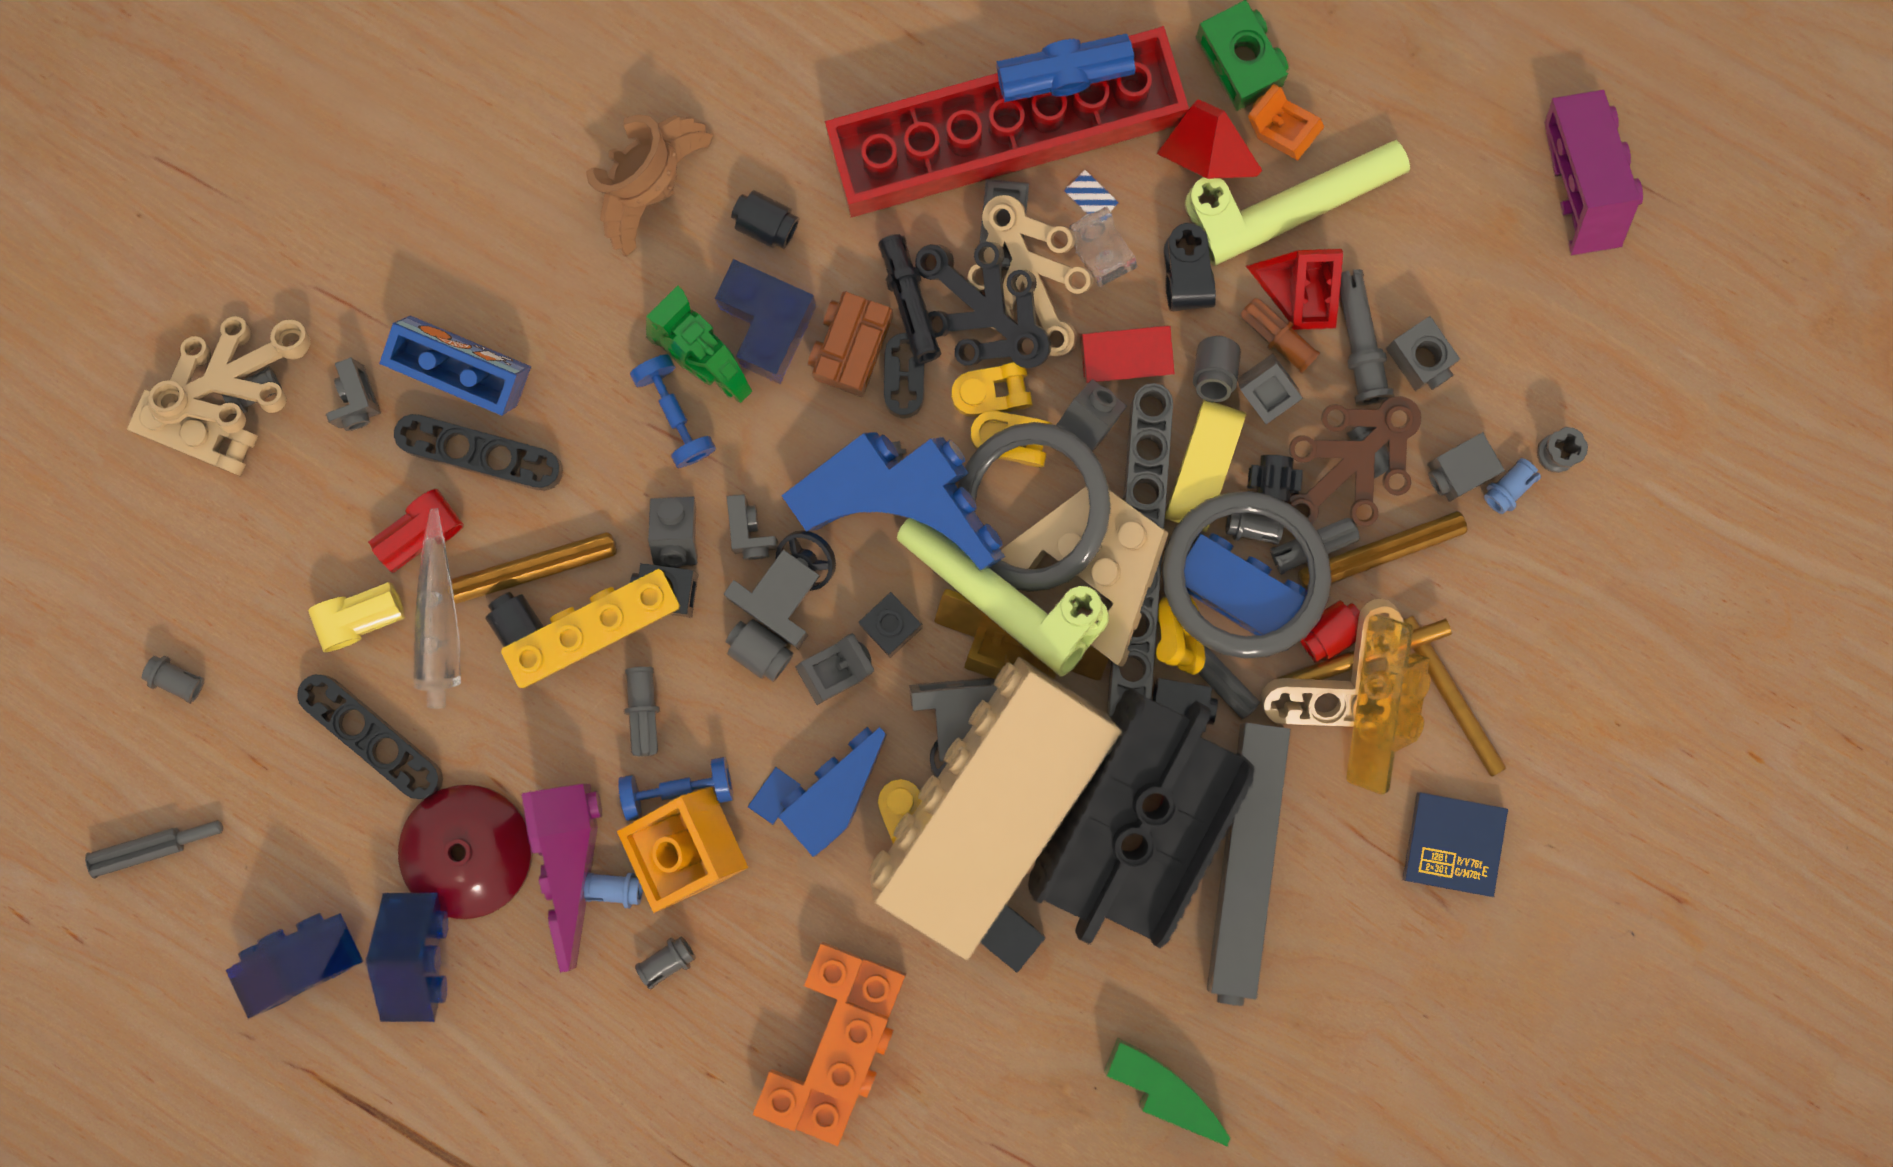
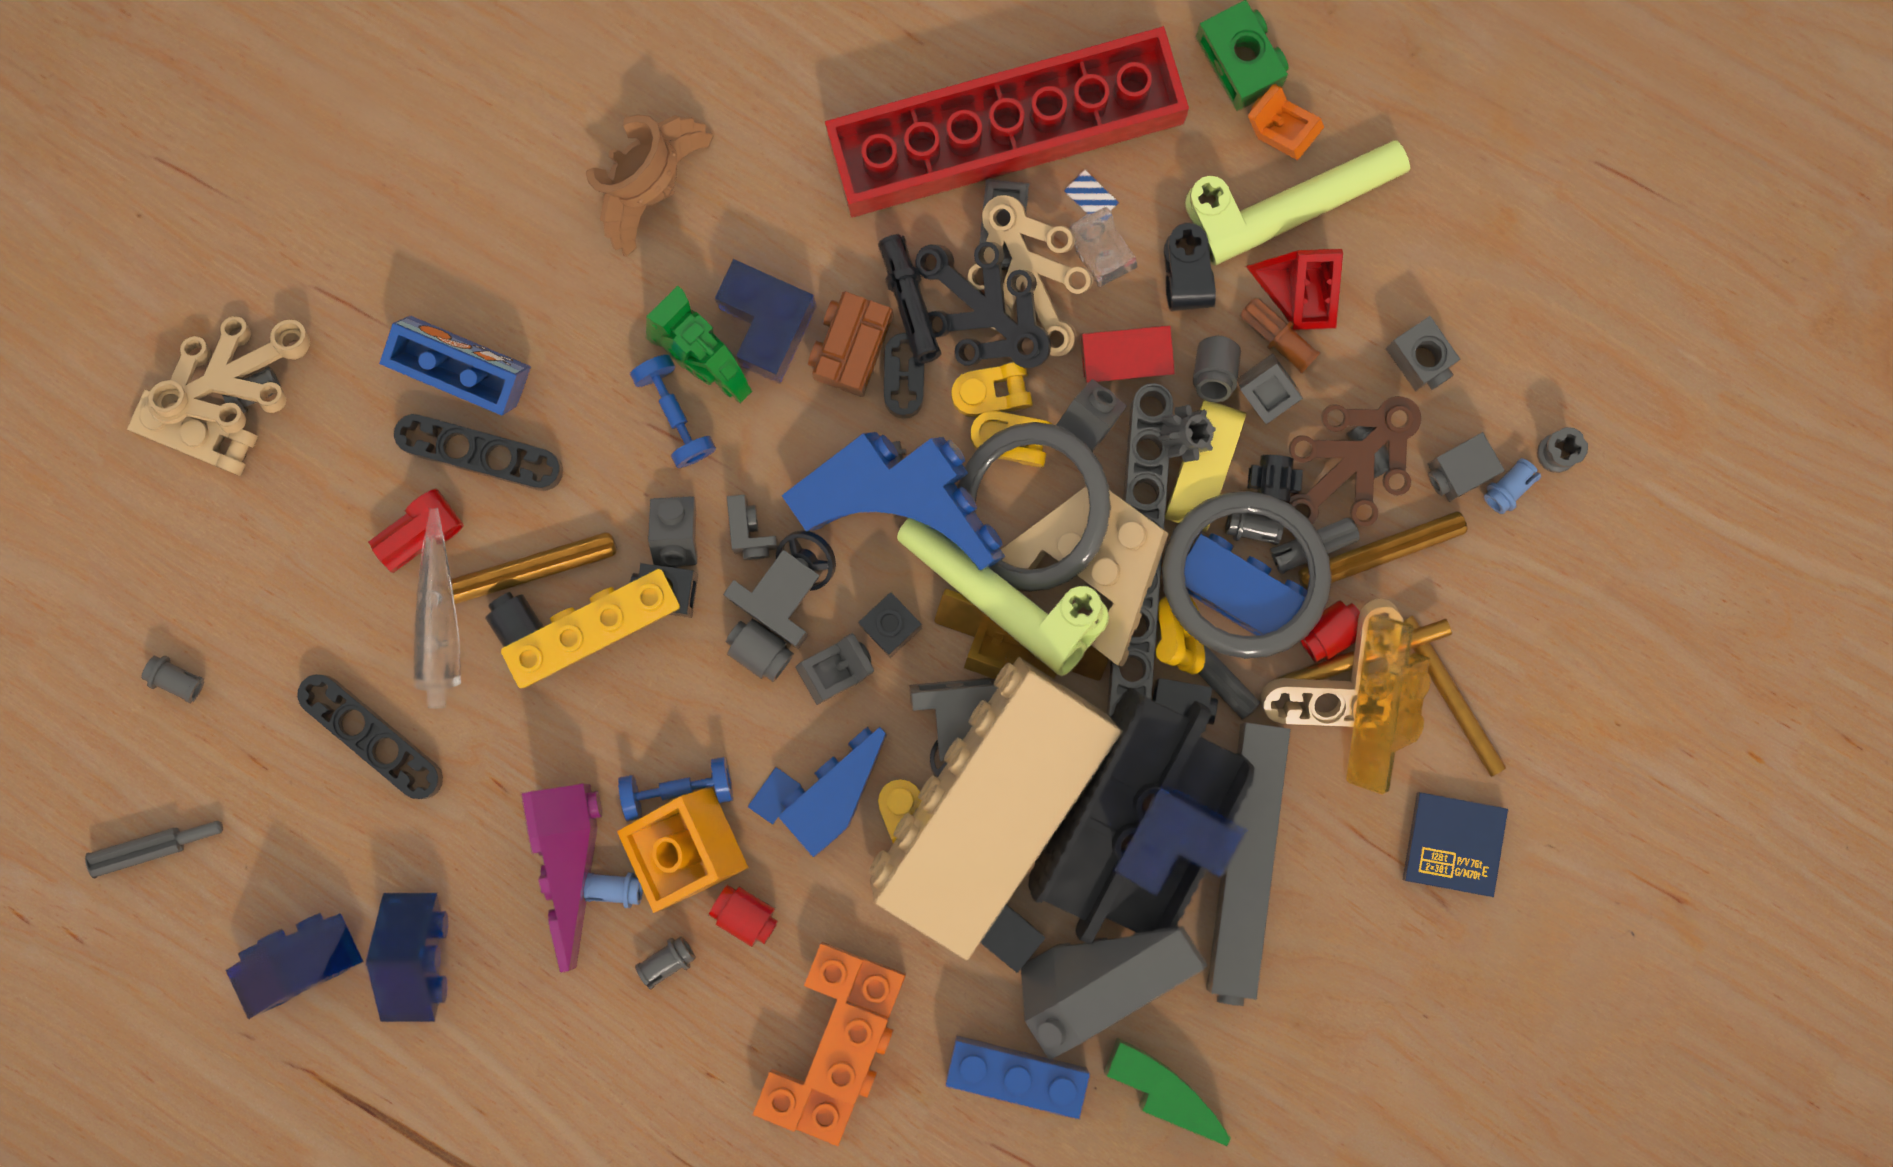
(343, 620): light yellow piece -> none
(356, 389): dark grey bracket -> none
(494, 843): dark red dish -> none
(642, 711): dark grey axle -> none
(743, 915): none -> red brick
(764, 219): black brick -> none
(1017, 1077): none -> blue brick
(1065, 67): blue piece -> none
(1088, 987): none -> dark grey wedge
(1177, 828): none -> clear blue brick
(1187, 433): none -> dark grey gear
(1209, 145): red slope -> none
(1366, 356): dark grey pin -> none
(1594, 170): magenta wedge -> none

